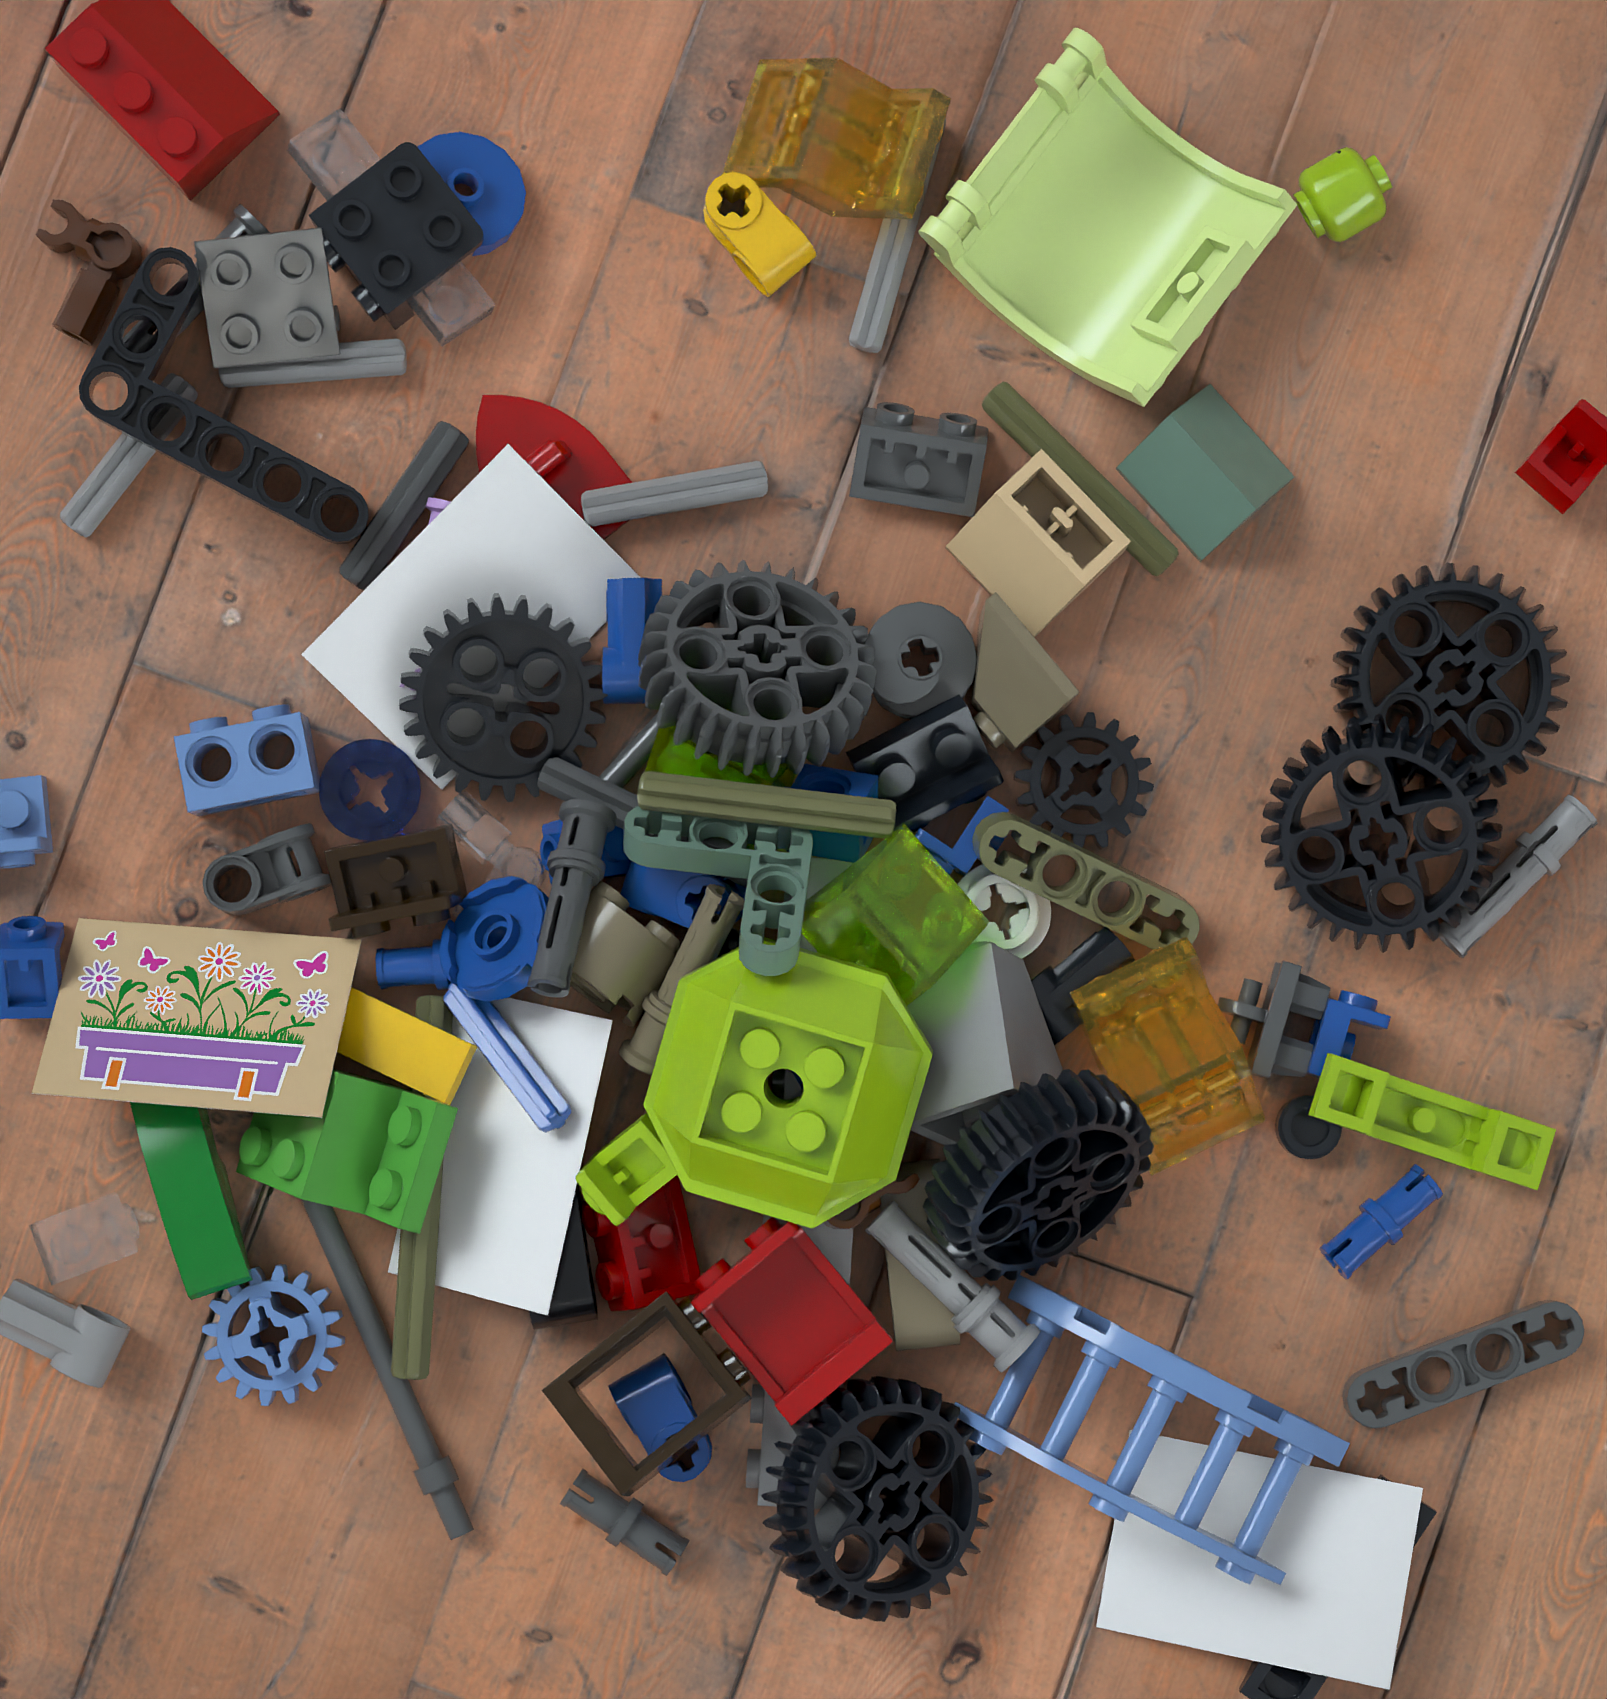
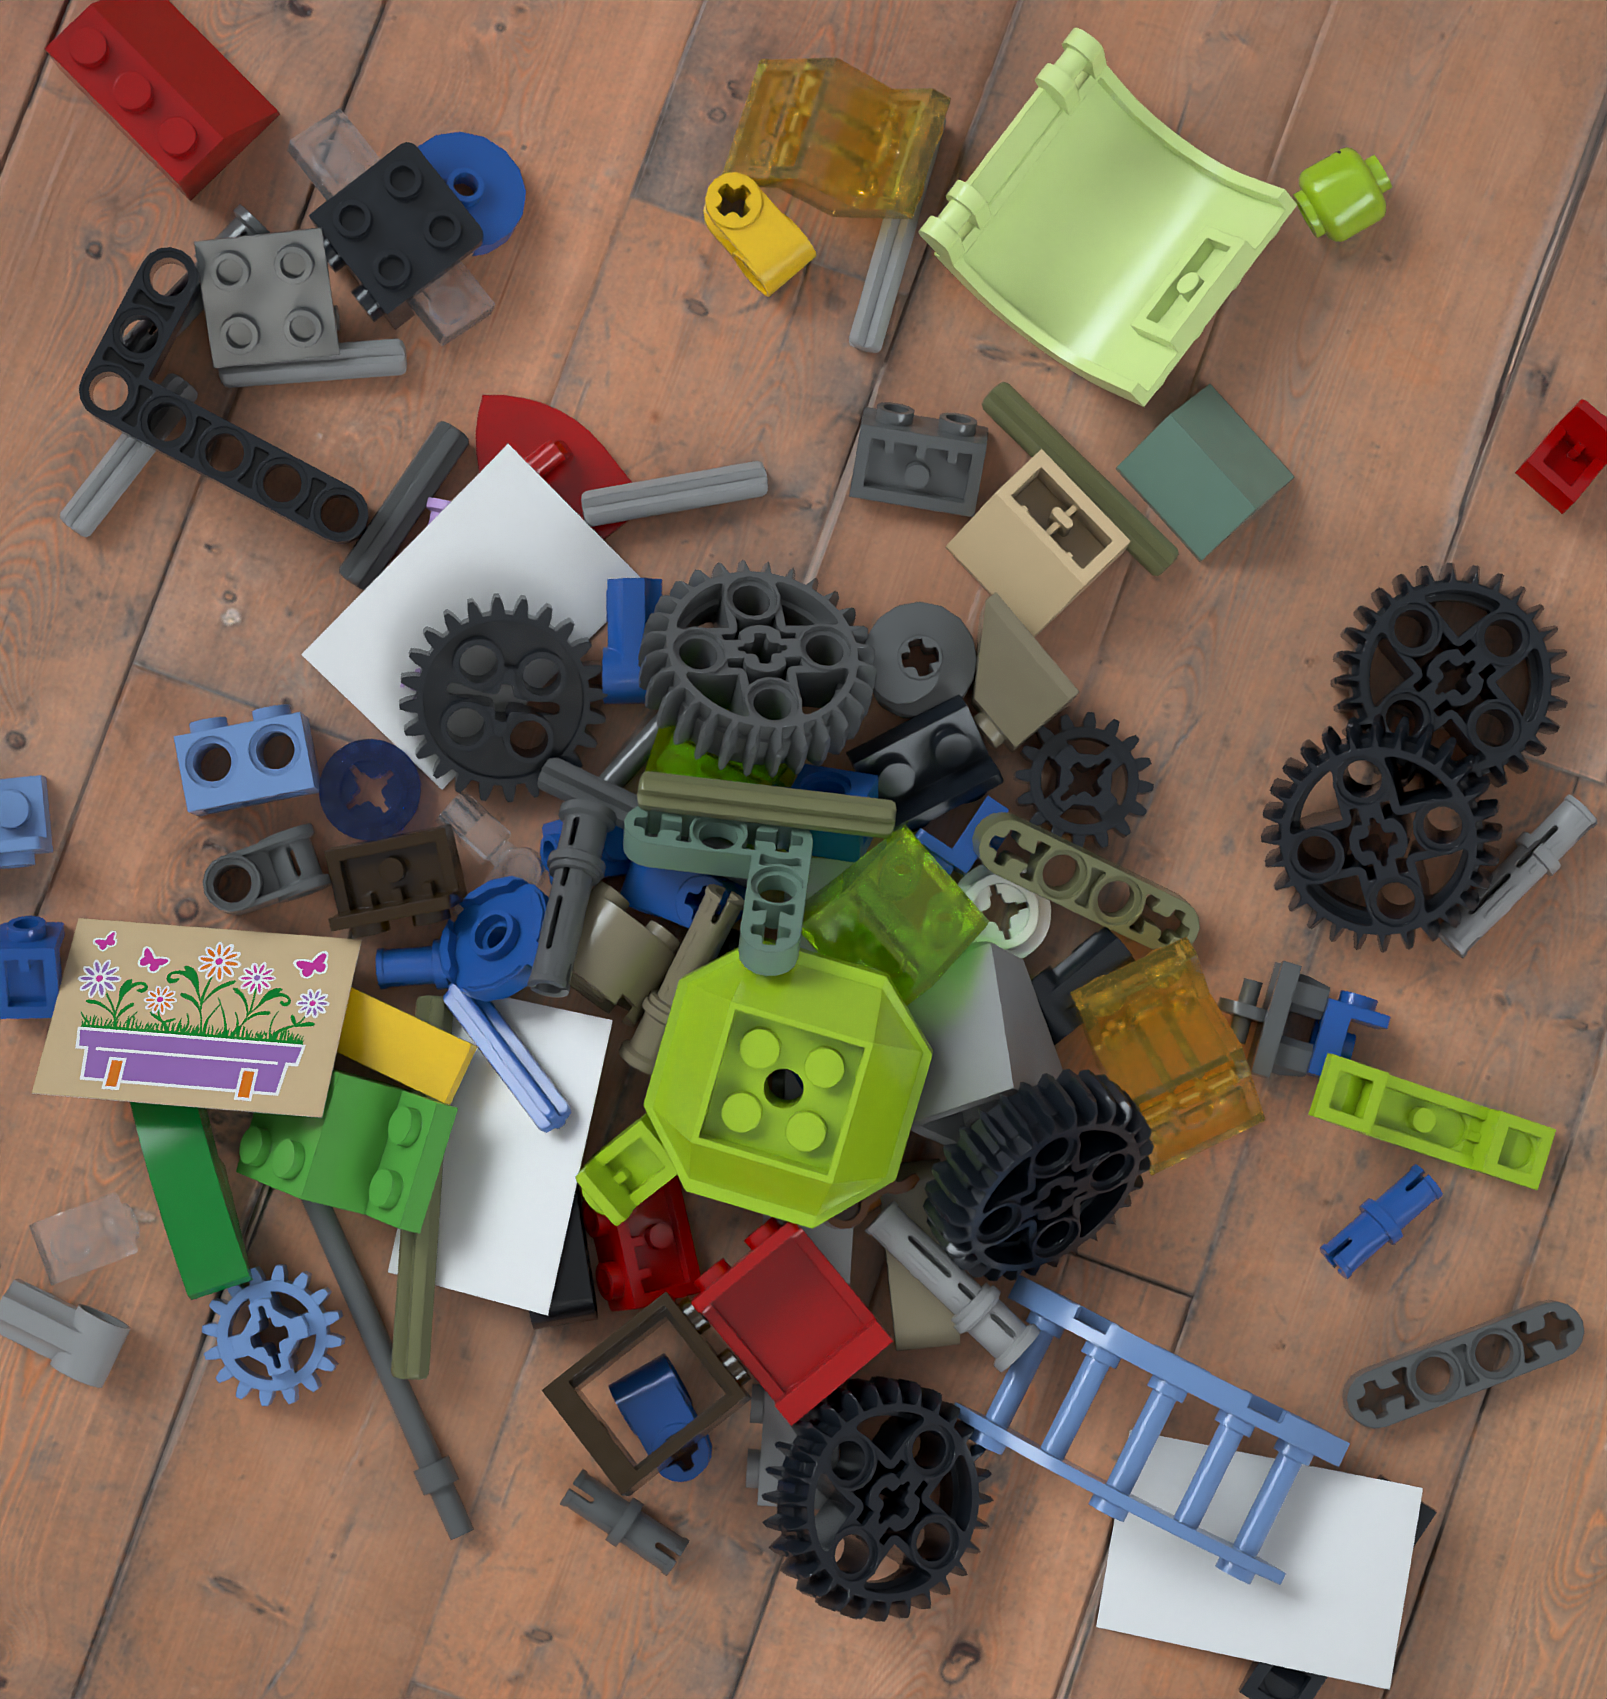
(111, 256): reddish brown bar -> none
(1303, 1134): black tile -> none

